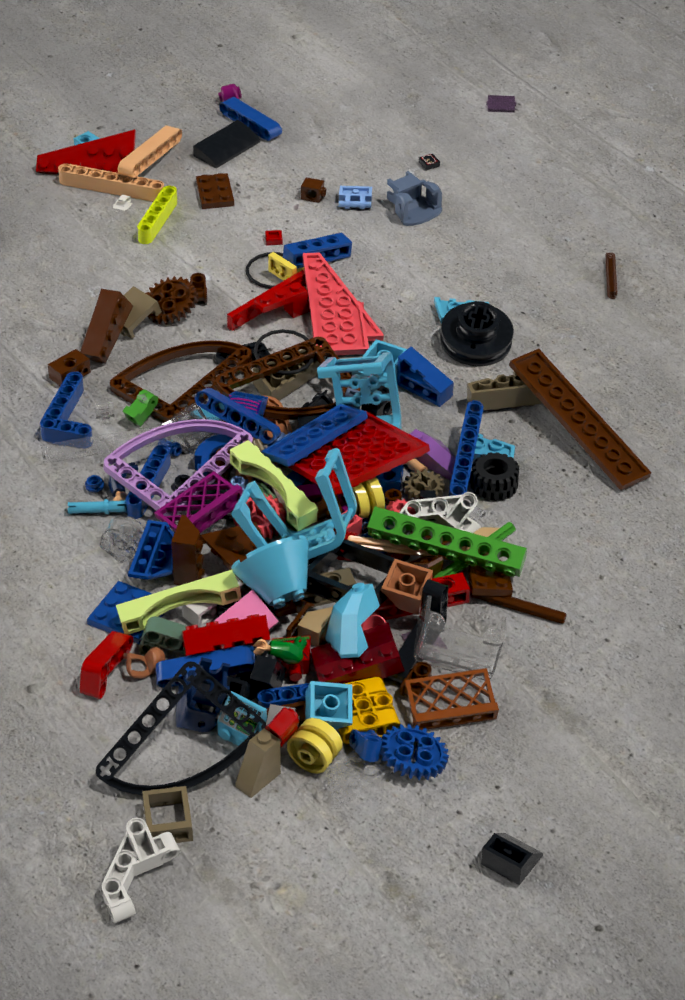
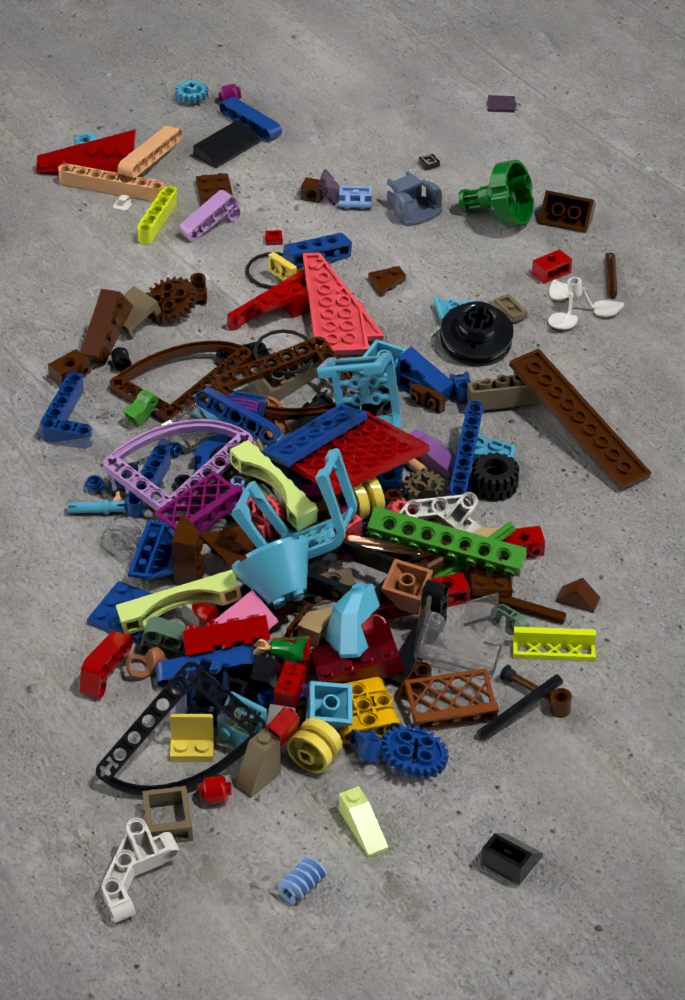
(120, 358): none -> black wheel
(191, 91): none -> medium azure gear
(192, 738): none -> light yellow bracket
(205, 613): none -> red plate
(208, 214): none -> lavender beam
(215, 790): none -> red head
(290, 685): none -> red brick
(301, 879): none -> light blue piece
(329, 187): none -> clear purple piece
(362, 821): none -> yellowish green slope
(386, 279): none -> reddish brown wing
(426, 396): none -> reddish brown slope
(460, 386): none -> blue piece
(481, 609): none -> clear piece
(507, 194): none -> green piece
(510, 307): none -> dark tan plate
(512, 617): none -> sand green piece
(519, 707): none -> black axle
(530, 538): none -> red brick
(551, 266): none -> red brick
(554, 640): none -> neon yellow fence
(559, 698): none -> reddish brown piece
(560, 291): none -> white plant
(567, 211): none -> reddish brown slope
(579, 595): none -> reddish brown slope

